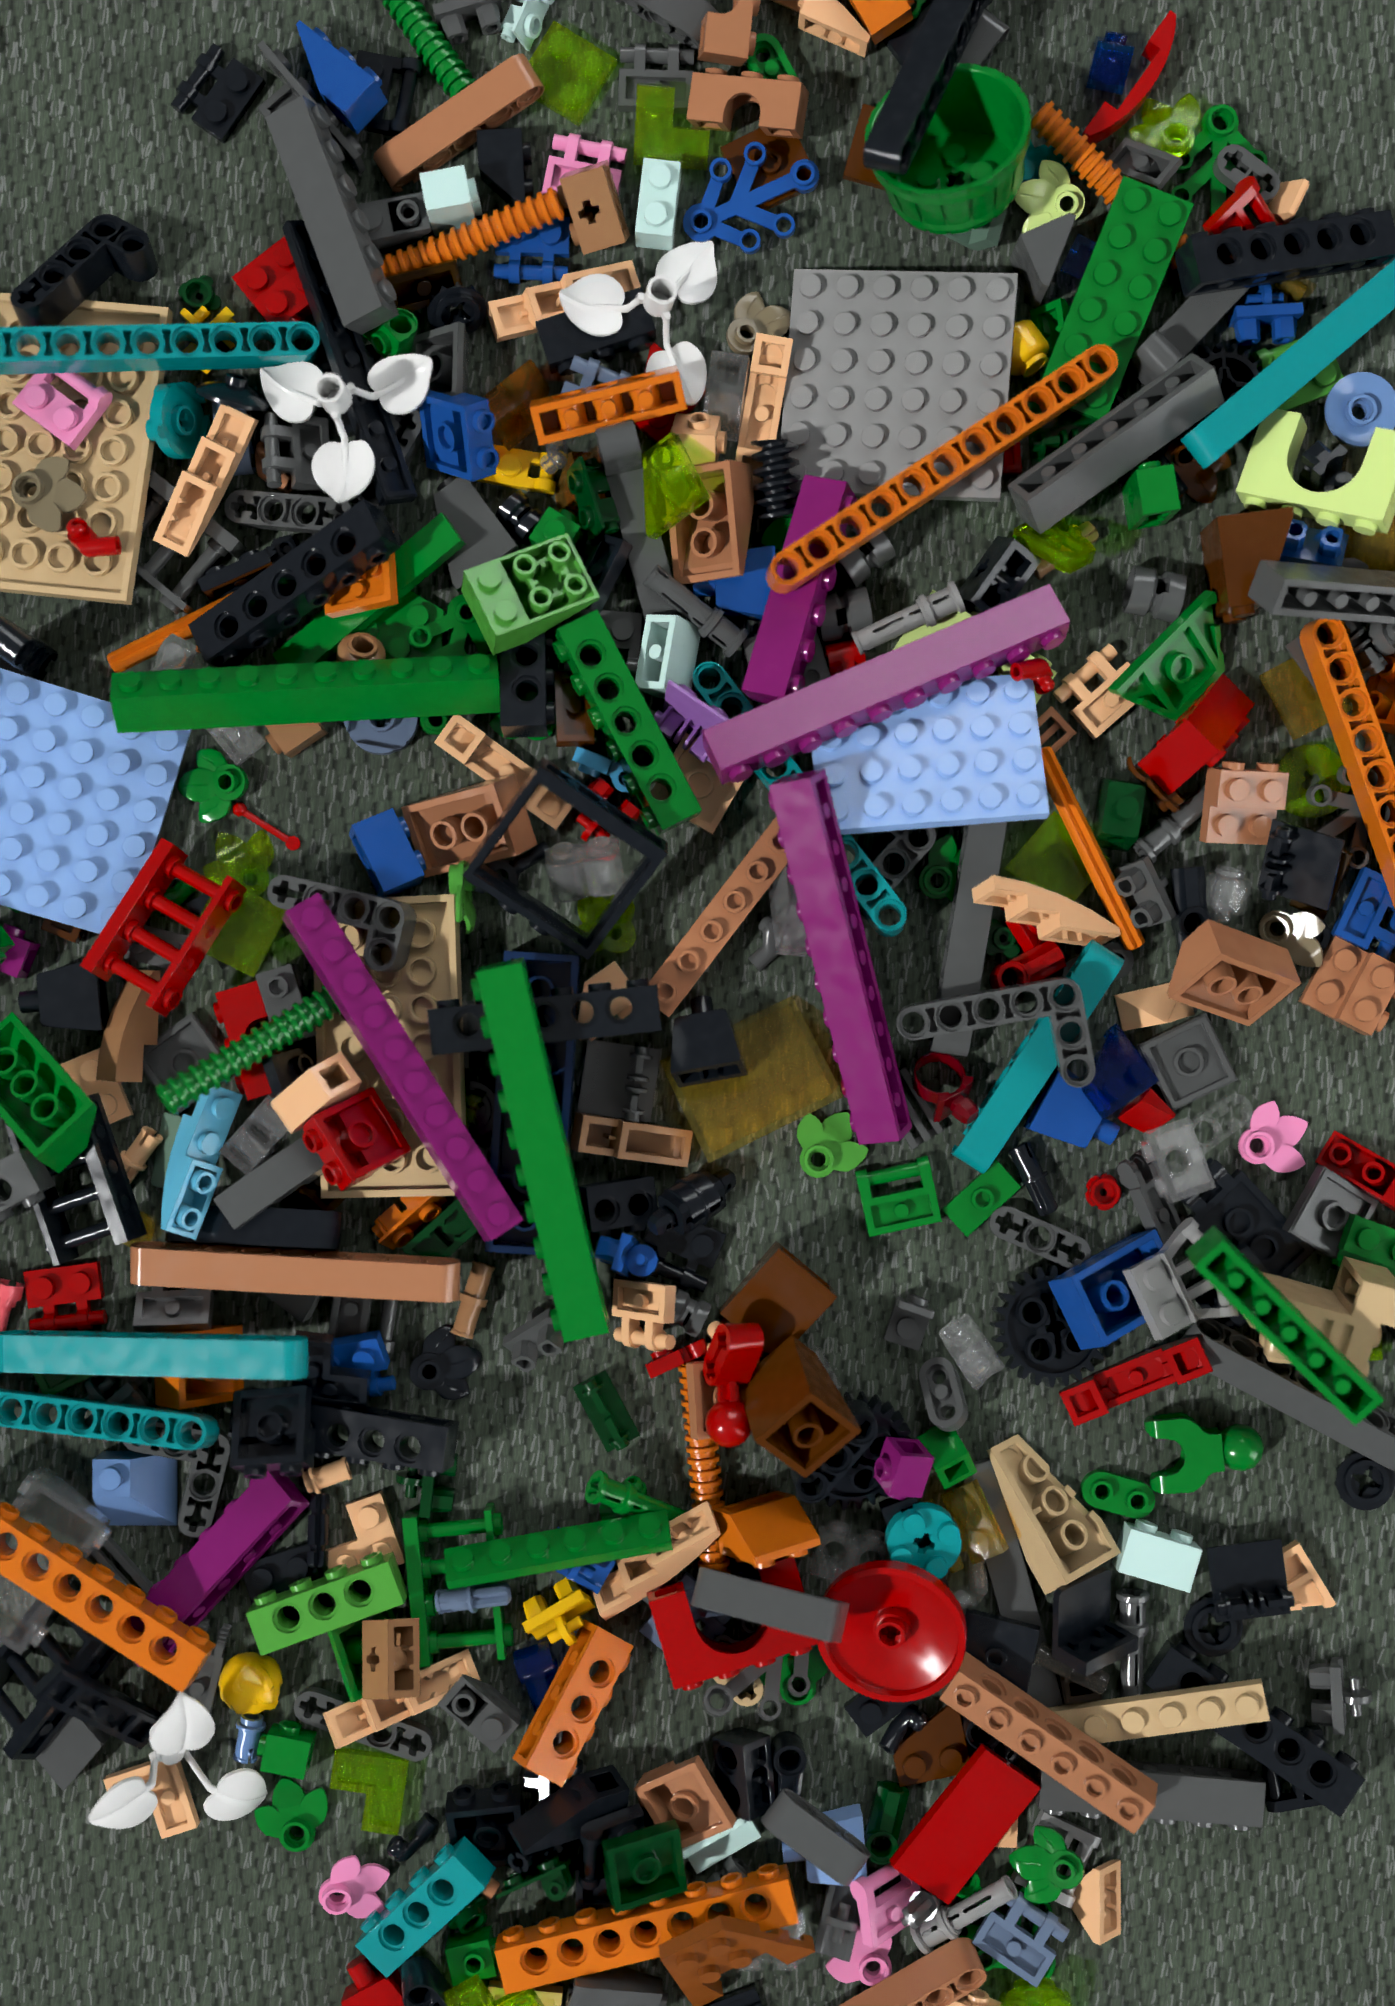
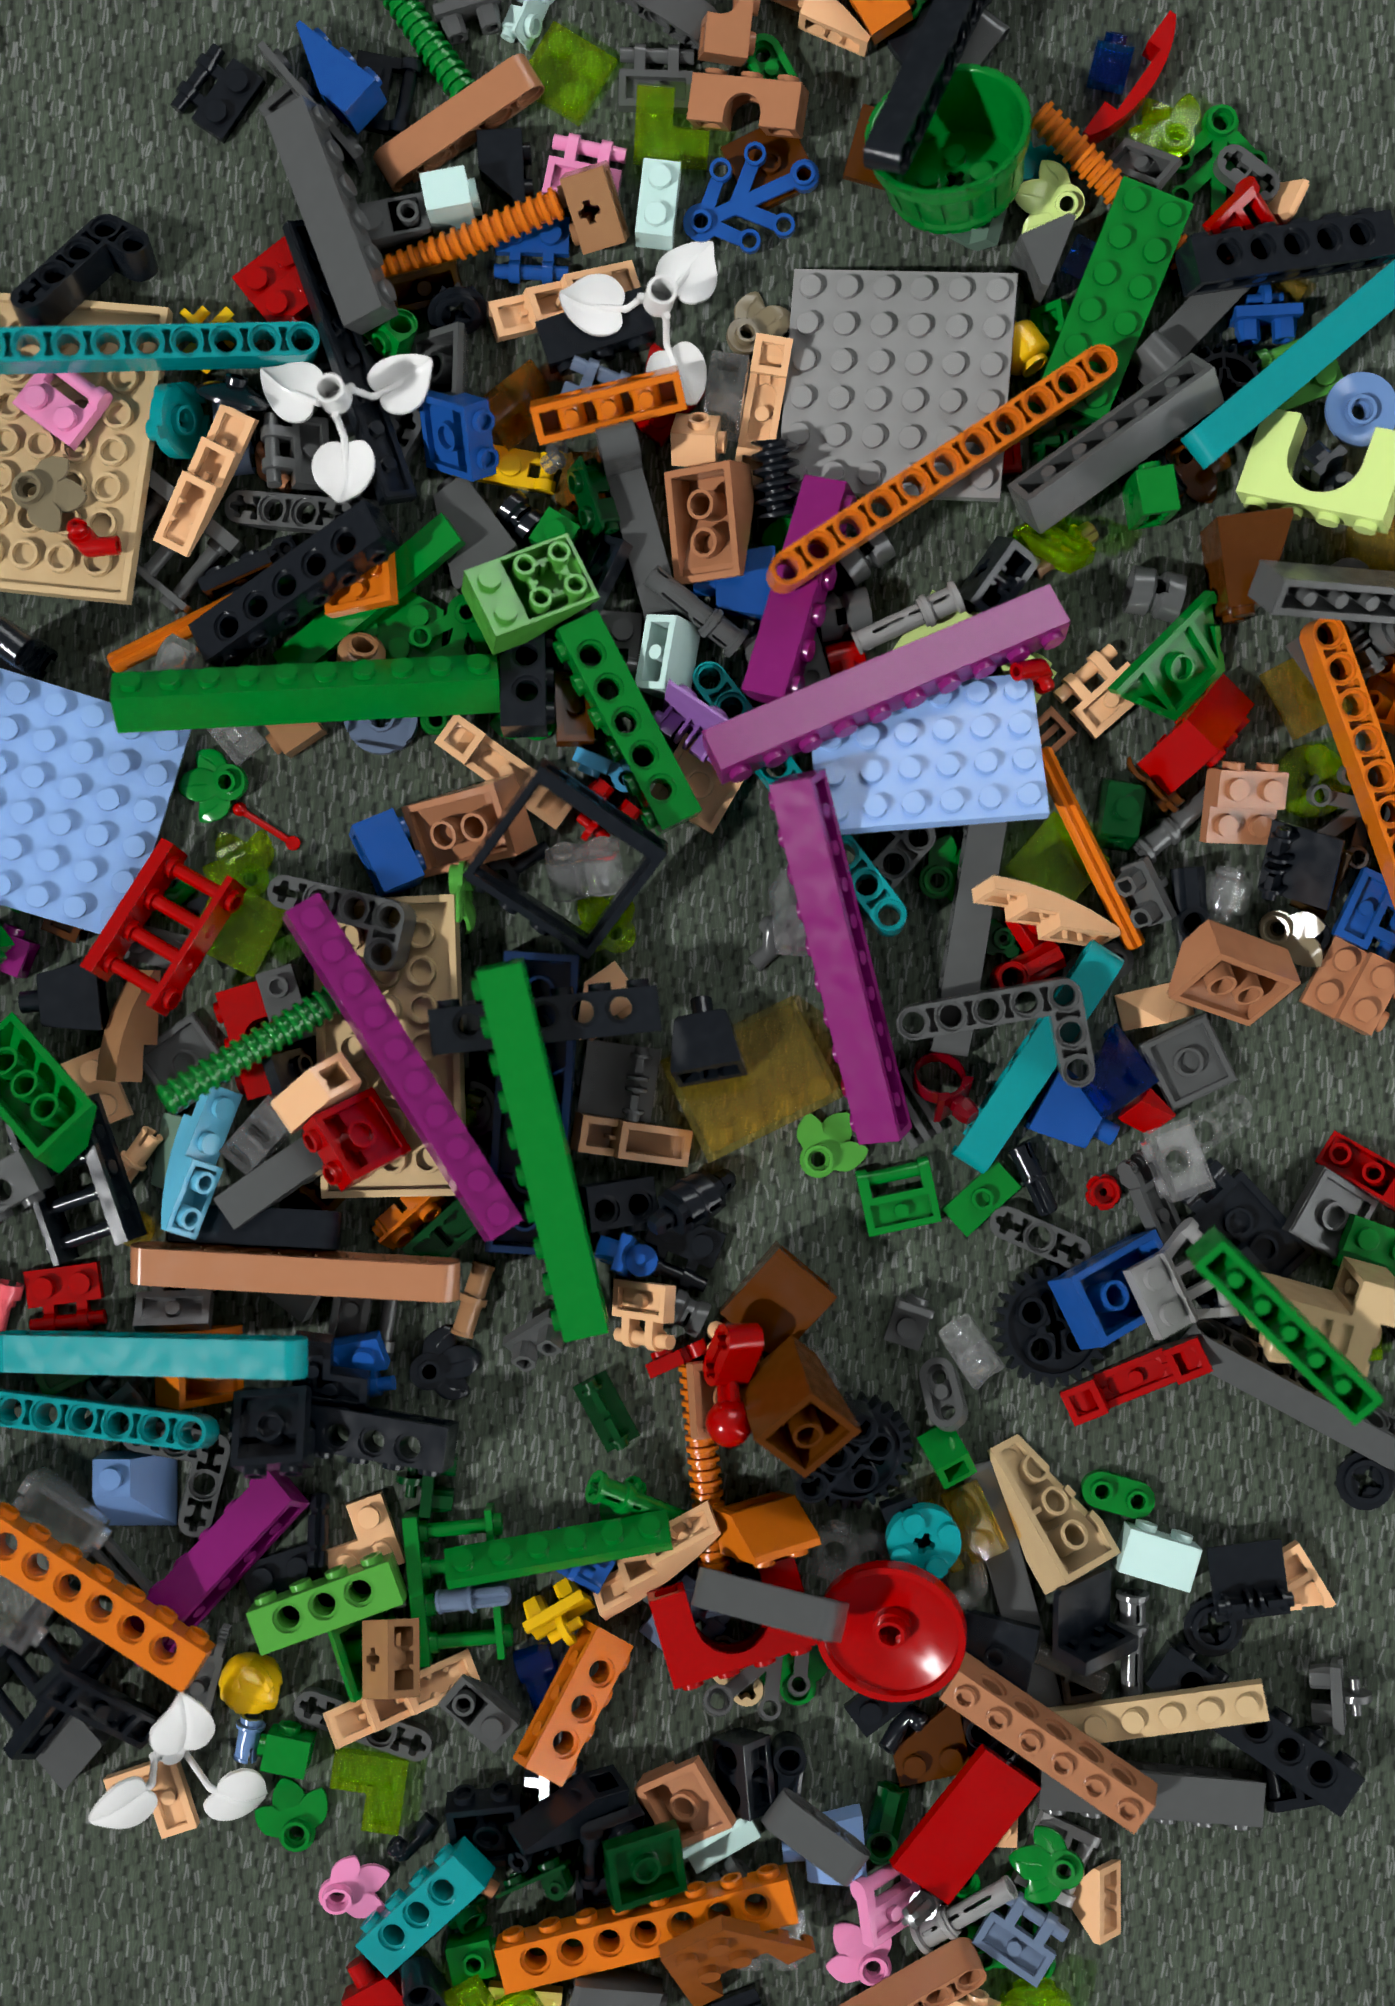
(196, 286): dark green plate -> none
(326, 1475): light nougat pin -> none
(670, 485): clear neon green wing -> none
(720, 920): nougat brick -> none
(837, 1923): dark grey hips -> none
(903, 1467): magenta brick -> none
(1202, 1451): green piece -> none
(1278, 1139): bright pink plate -> none
(1314, 545): blue hips -> none

